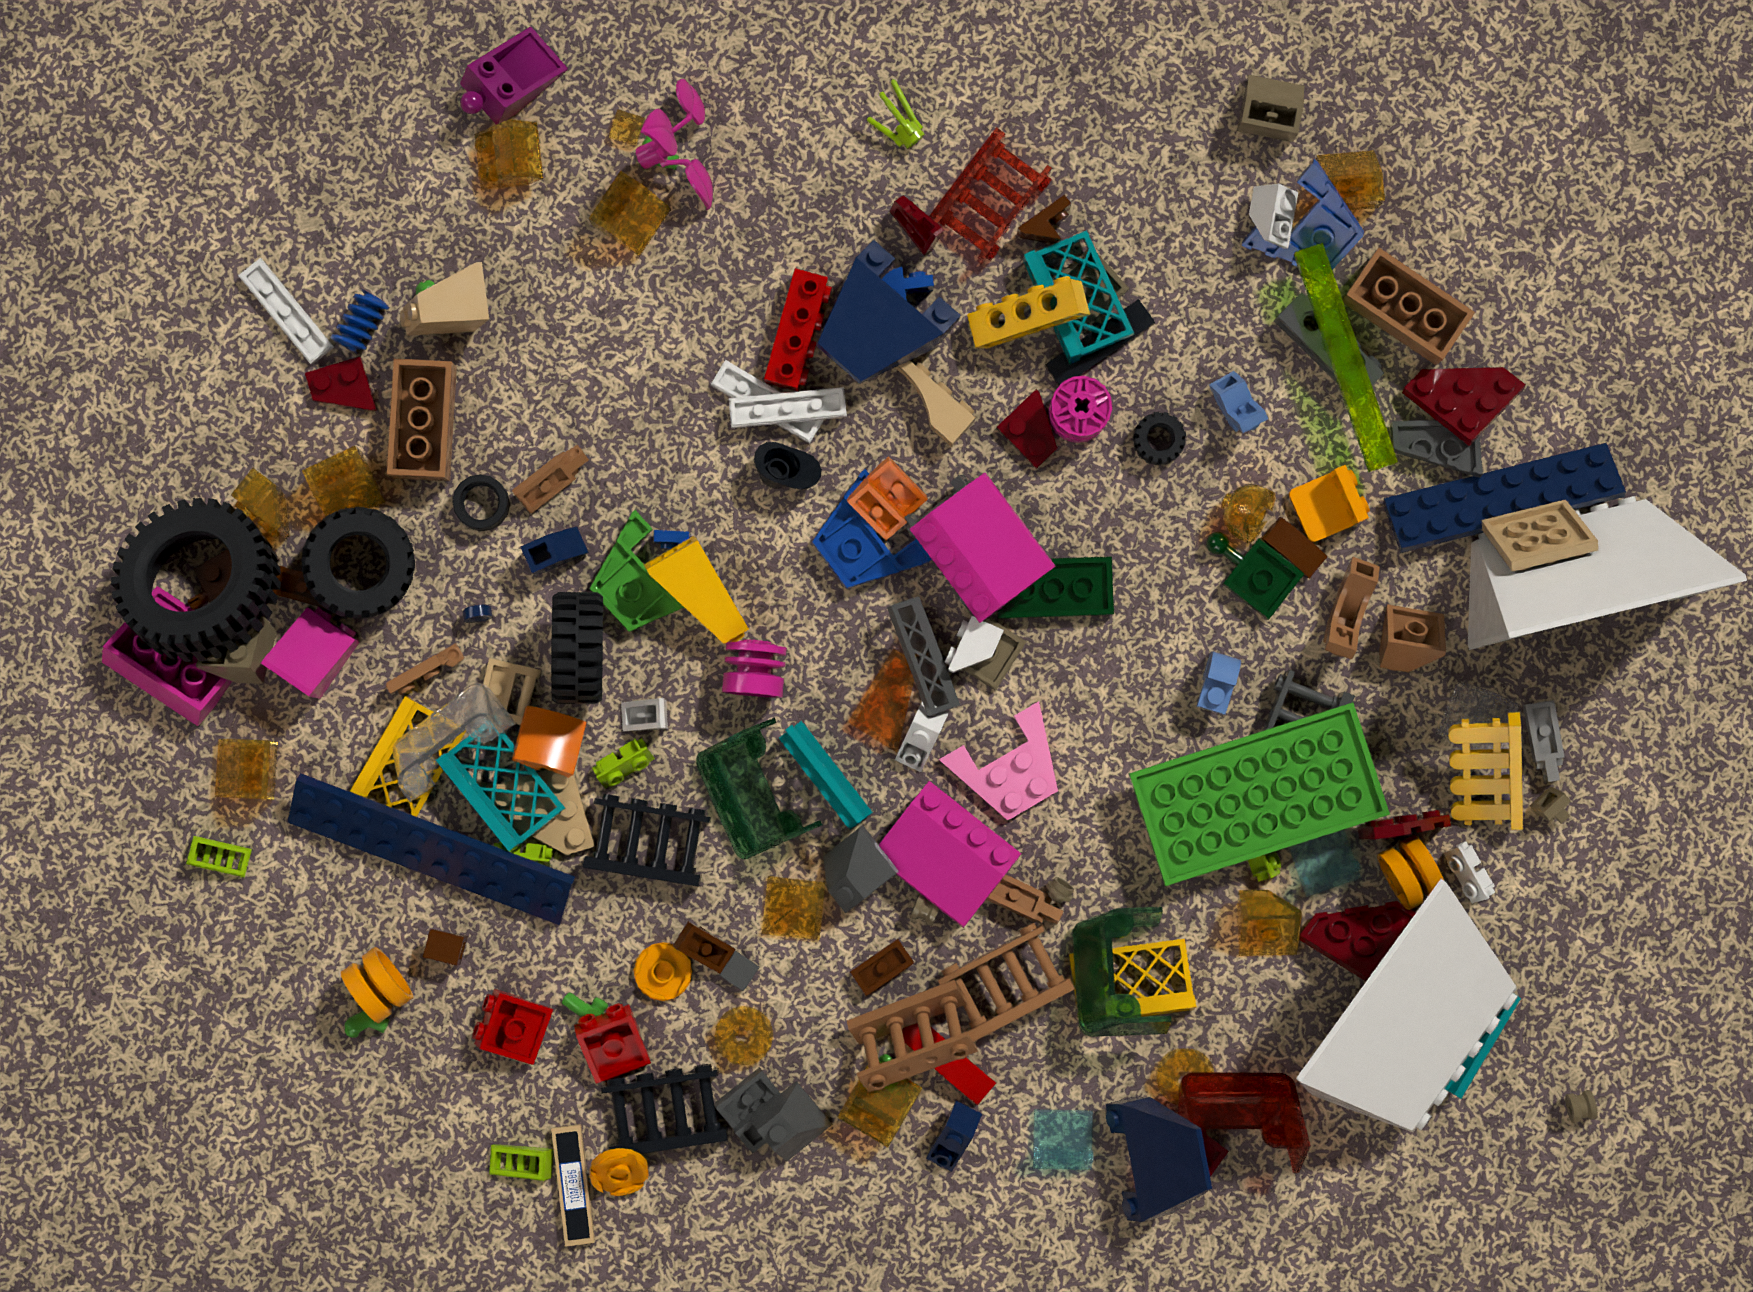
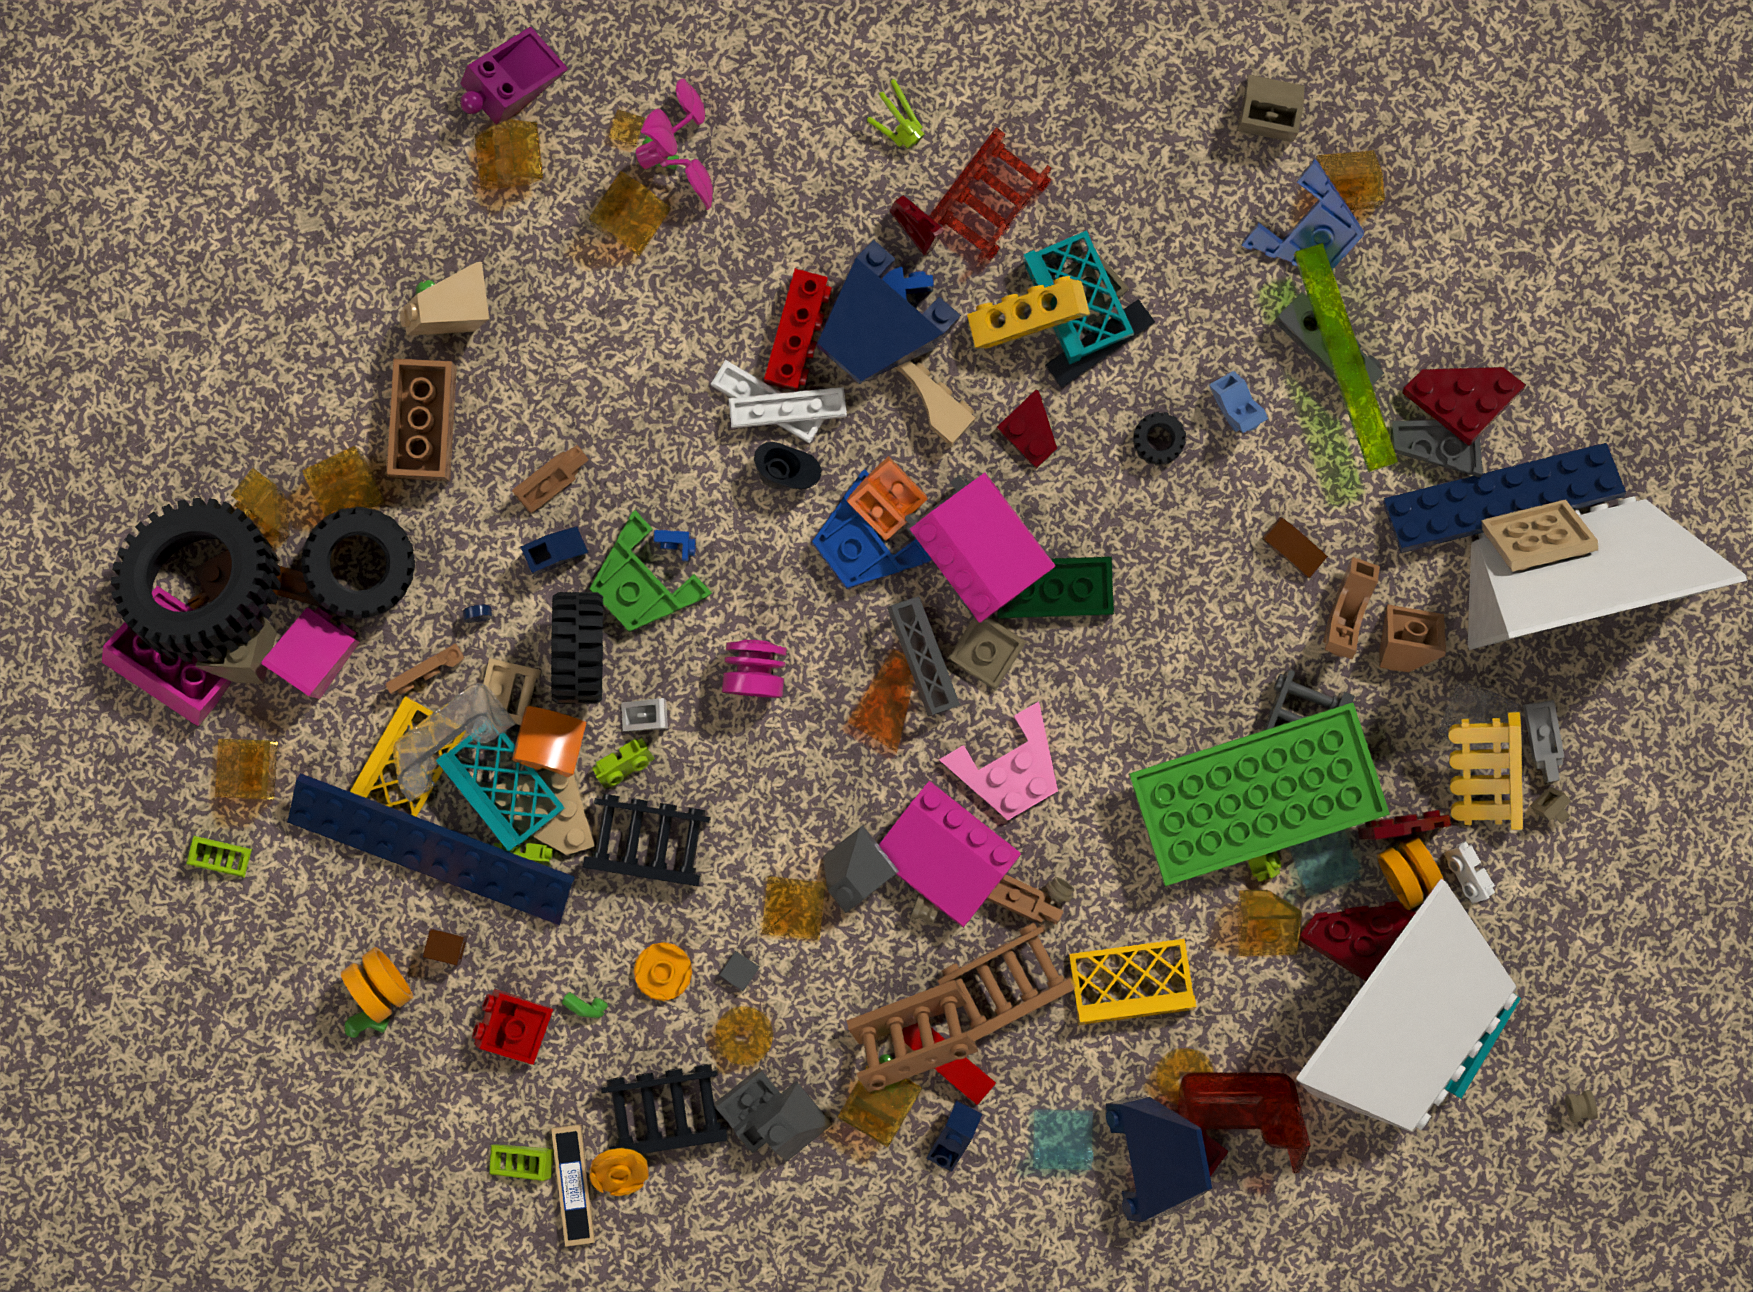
(286, 311): white tile -> none
(342, 385): dark red wing -> none
(360, 321): blue piece -> none
(475, 481): black tyre -> none
(611, 1042): red plate -> none
(696, 586): yellow slope -> none
(704, 947): reddish brown slope -> none
(744, 796): clear green windscreen -> none
(825, 774): teal fence -> none
(882, 967): reddish brown plate -> none
(920, 738): white slope -> none
(976, 644): white slope -> none
(1039, 226): reddish brown slope -> none
(1080, 425): dark pink wheel -> none
(1098, 1007): clear green windscreen -> none
(1219, 680): medium blue brick -> none
(1246, 510): clear yellow cylinder -> none
(1260, 576): dark green plate -> none
(1273, 212): white slope -> none
(1329, 504): light orange bracket -> none
(1407, 306): medium nougat brick -> none

